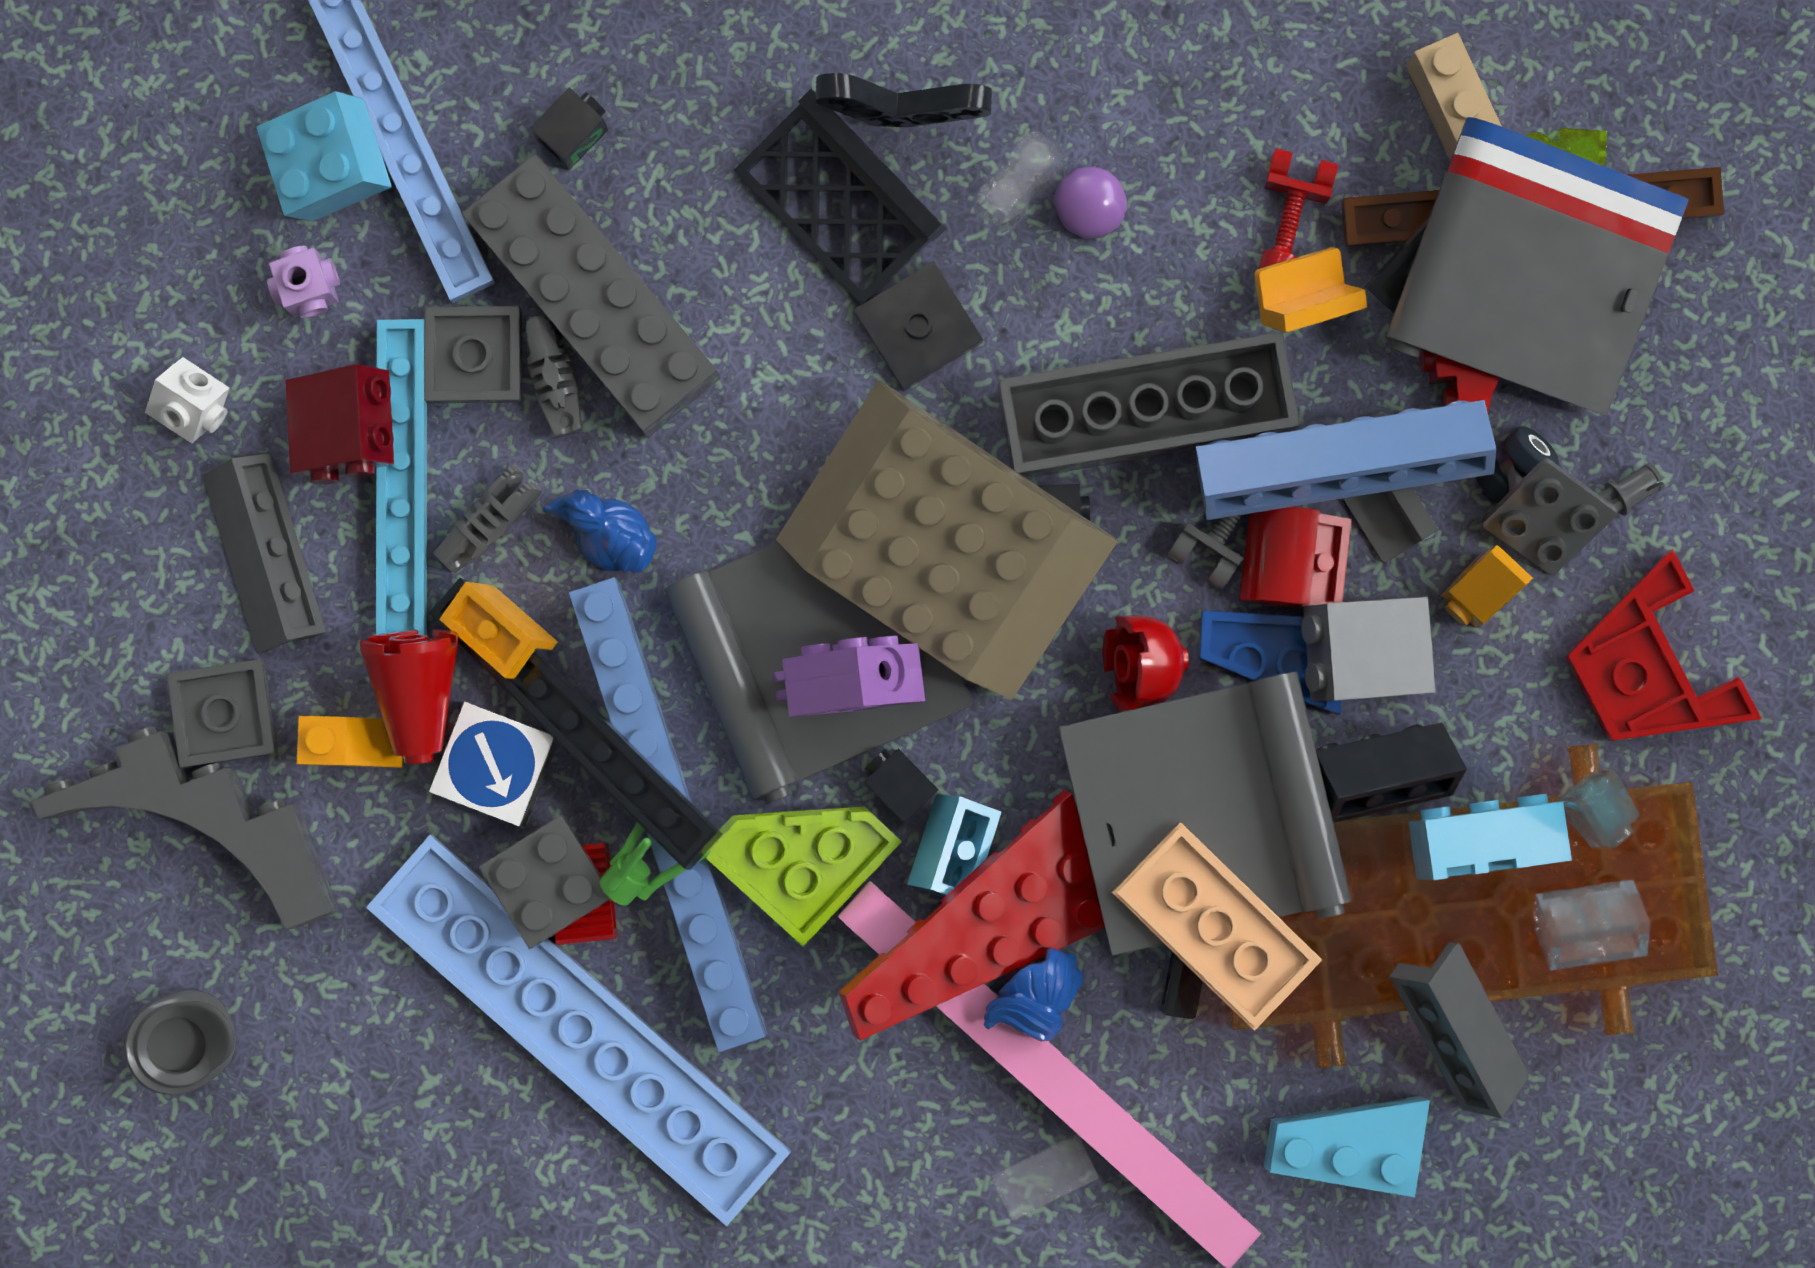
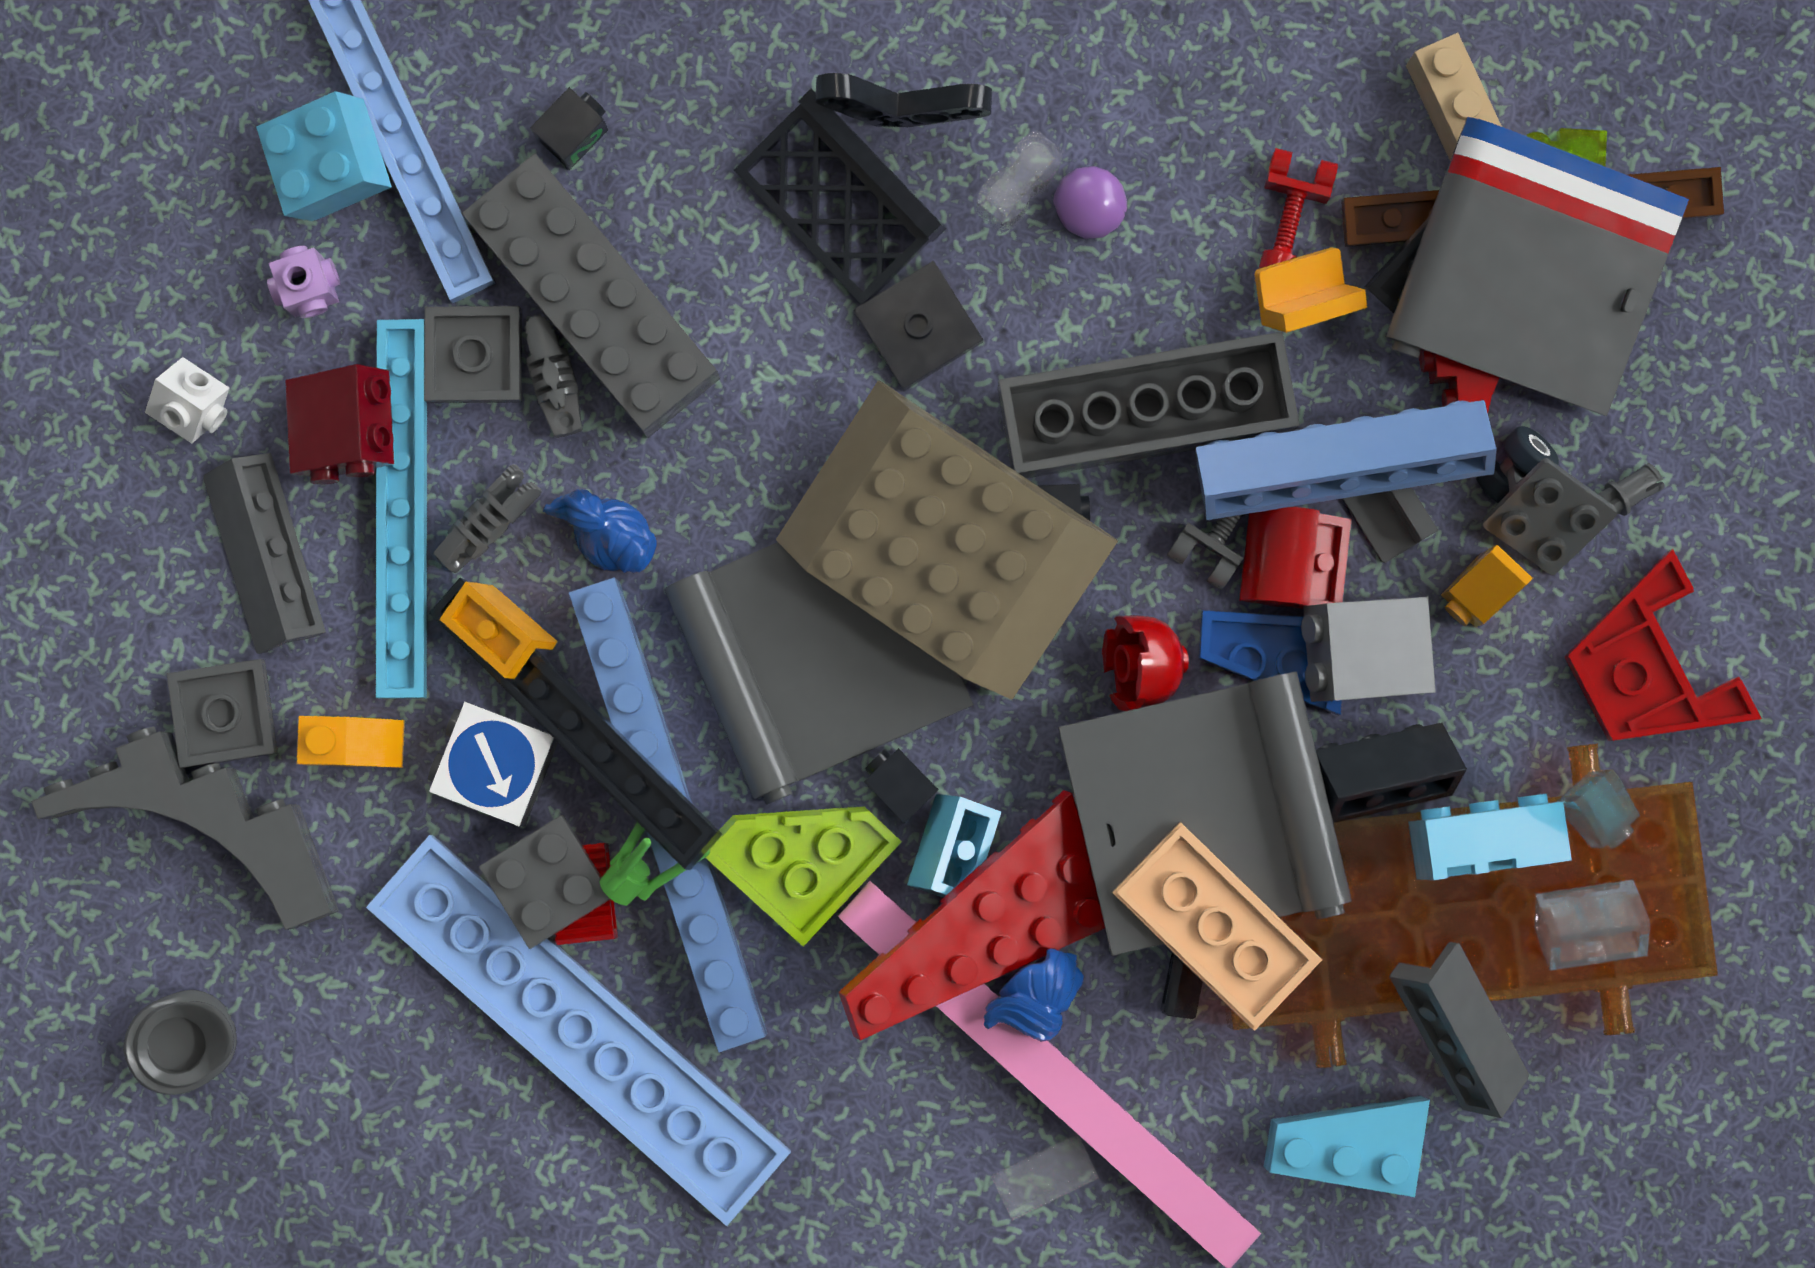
(412, 688): red cone -> none
(851, 676): medium lavender brick -> none

